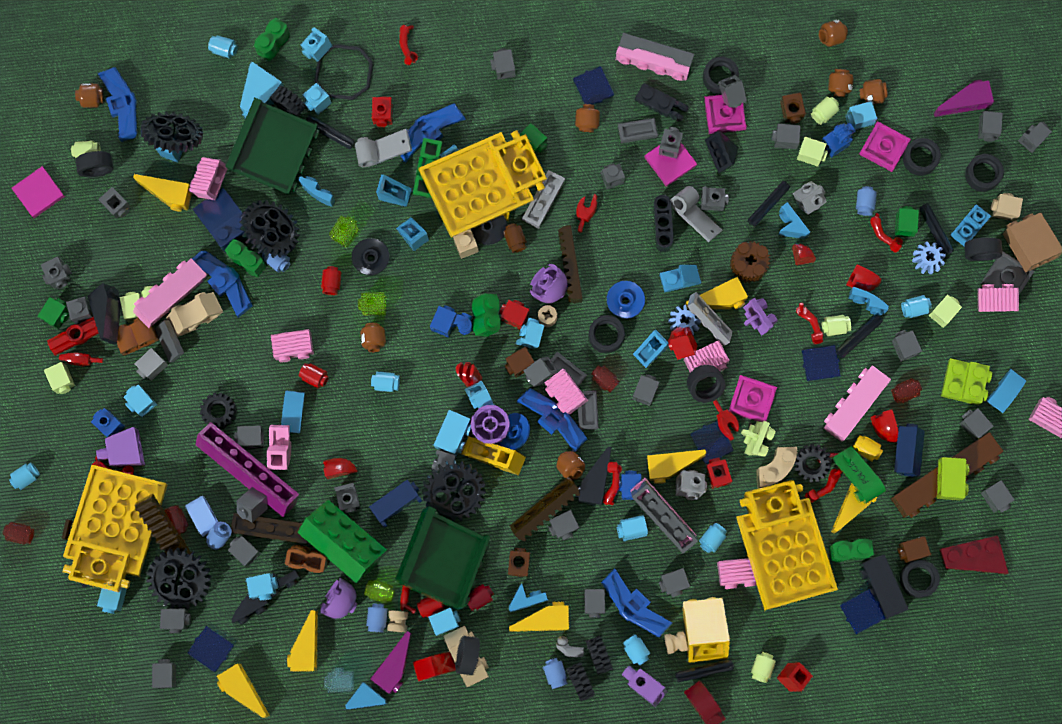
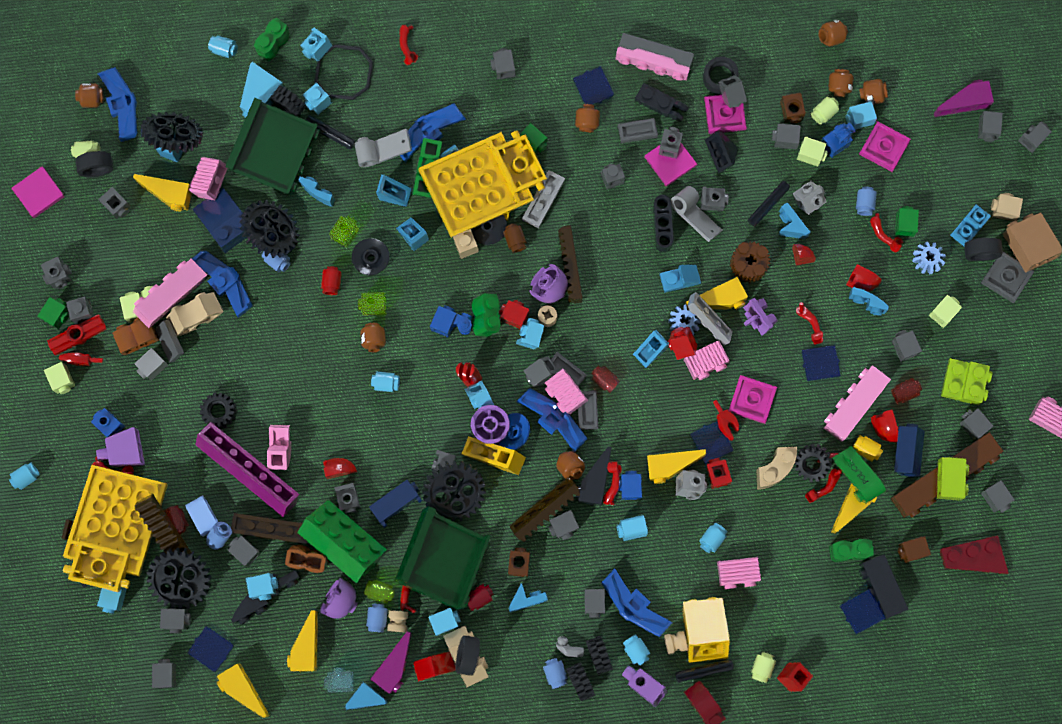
(18, 533): clear red brick -> none
(106, 311): black slope -> none
(139, 400): medium azure brick -> none
(243, 257): green brick -> none
(250, 436): dark grey brick -> none
(251, 505): dark grey brick -> none
(292, 345): bright pink brick -> none
(293, 410): dark azure slope -> none
(313, 375): red brick -> none
(382, 111): red brick -> none
(429, 607): red brick -> none
(452, 433): medium azure brick -> none
(518, 362): reddish brown brick -> none
(548, 619): yellow slope -> none
(585, 214): red hand -> none
(609, 320): black tyre -> none
(627, 290): blue dish -> none
(645, 389): dark grey brick -> none
(663, 515): dark grey piece -> none
(674, 583): dark grey brick -> none
(710, 394): black tyre -> none
(755, 436): yellowish green hips -> none
(784, 545): yellow plate -> none
(836, 325): yellowish green brick -> none
(859, 336): black axle -> none
(916, 306): medium azure brick -> none
(926, 143): black tyre -> none
(935, 578): black tyre -> none
(936, 229): black axle -> none
(994, 163): black tyre -> none
(998, 298): bright pink brick -> none
(1006, 391): dark azure slope -> none

